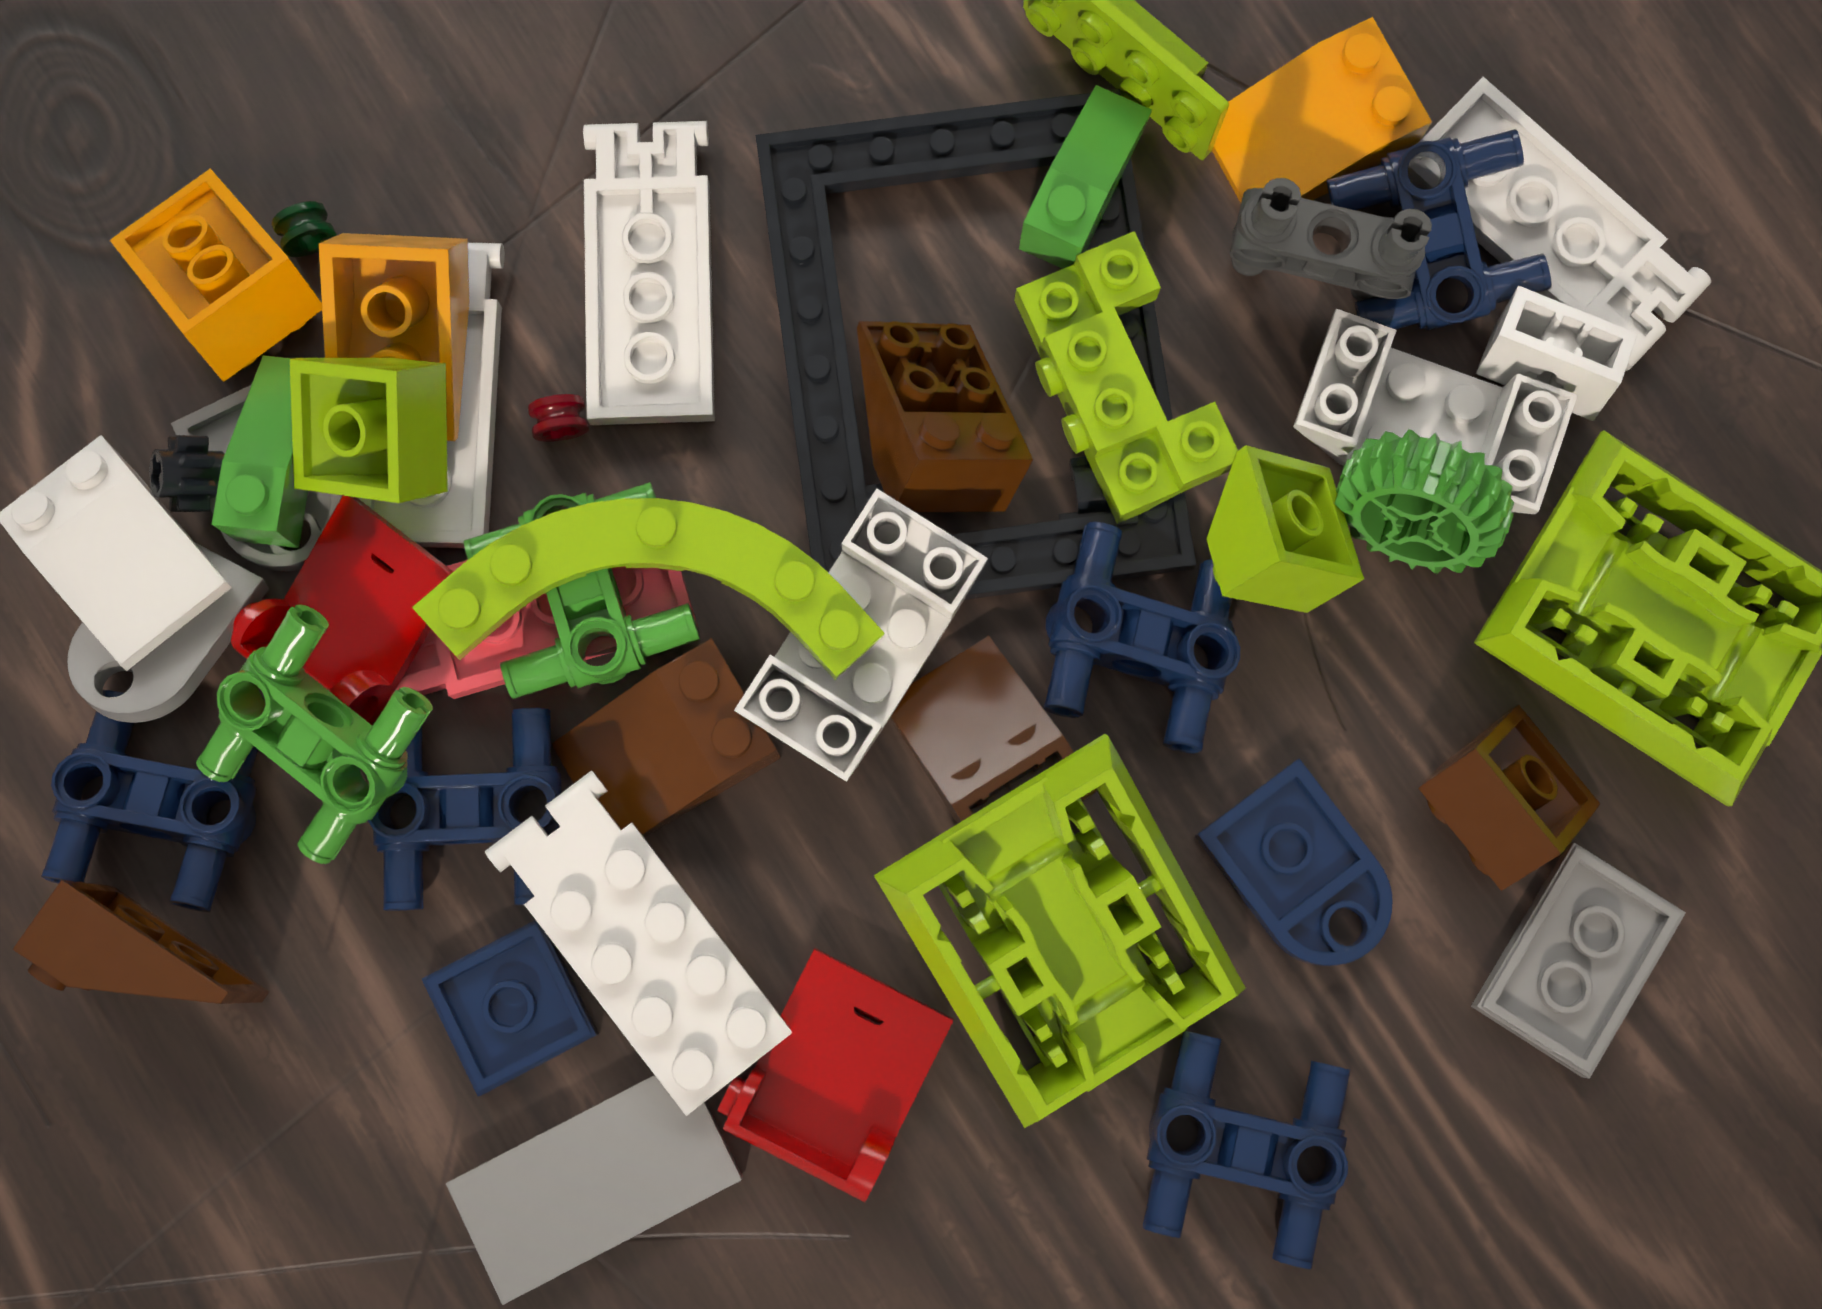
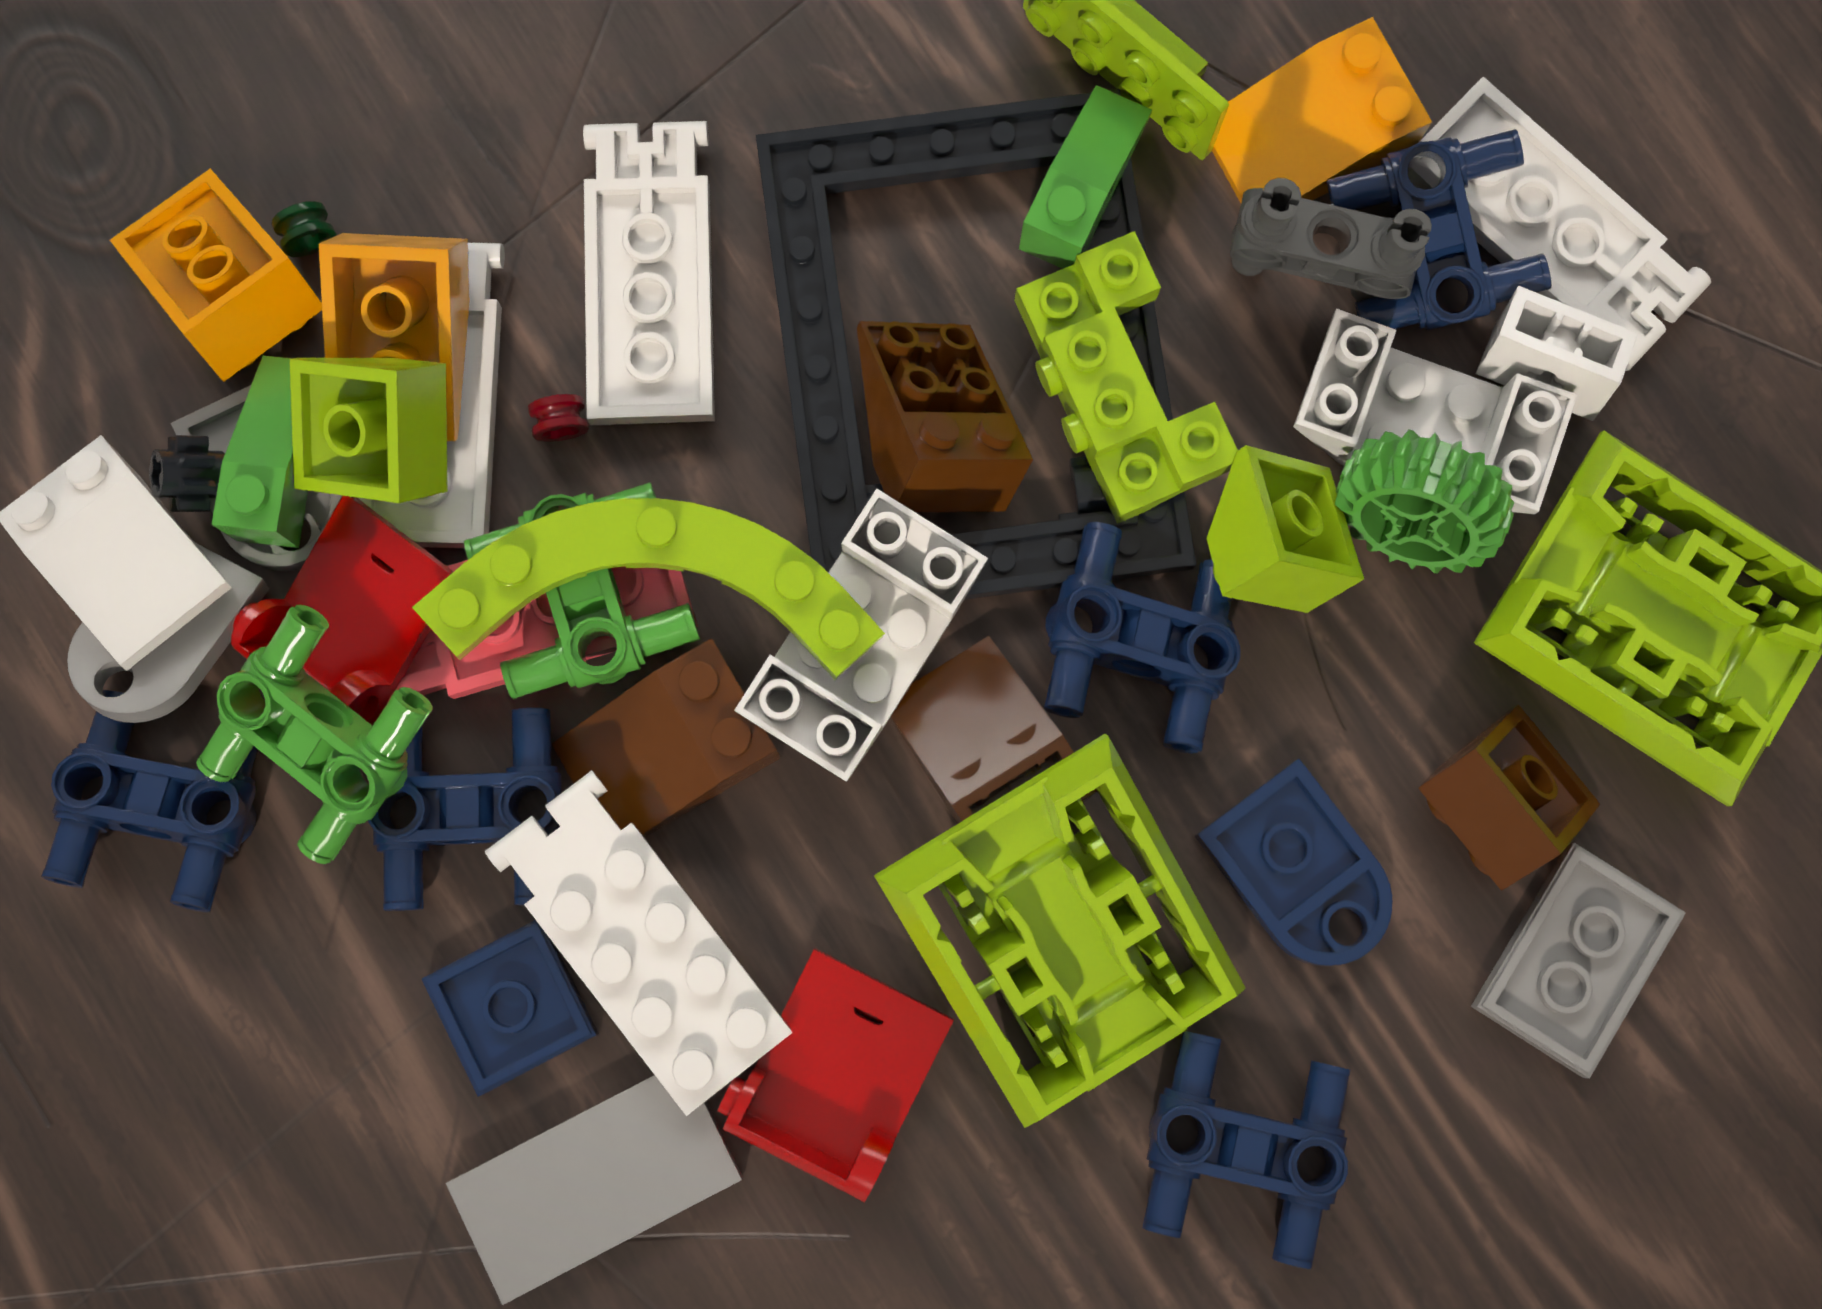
(110, 943): reddish brown slope -> none

